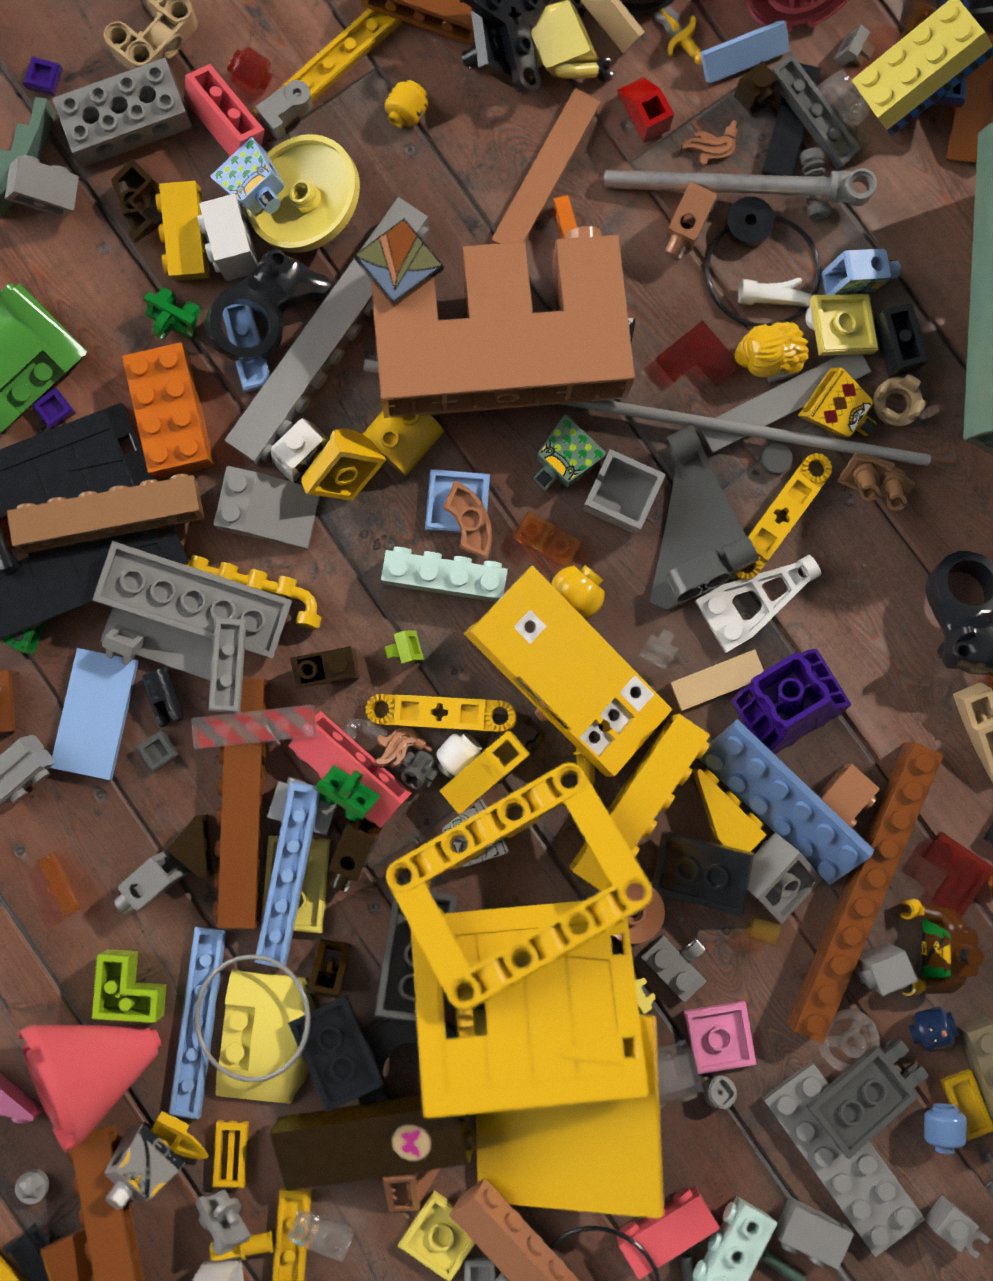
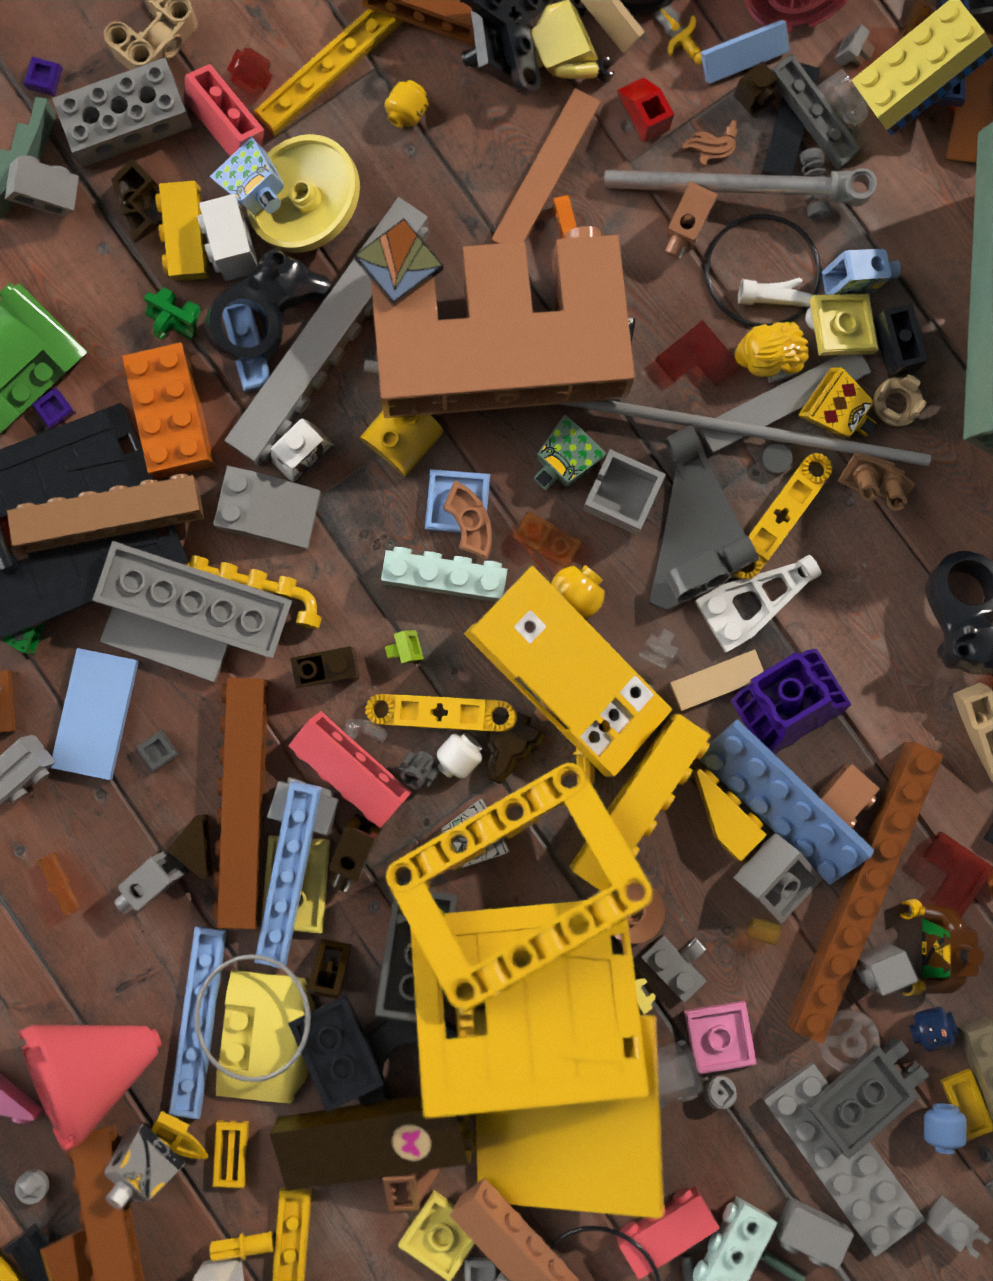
(119, 995): lime brick -> none
(124, 642): light grey tile -> none
(162, 696): black hinge -> none
(222, 1219): light grey hips -> none
(227, 665): light grey tile -> none
(254, 727): clear tile -> none
(284, 106): light grey leg -> none
(321, 1234): clear leg -> none
(337, 788): green hips -> none
(343, 466): yellow brick -> none
(397, 744): nougat piece -> none
(484, 772): yellow slope -> none
(703, 872): black plate -> none
(759, 212): black piece -> none

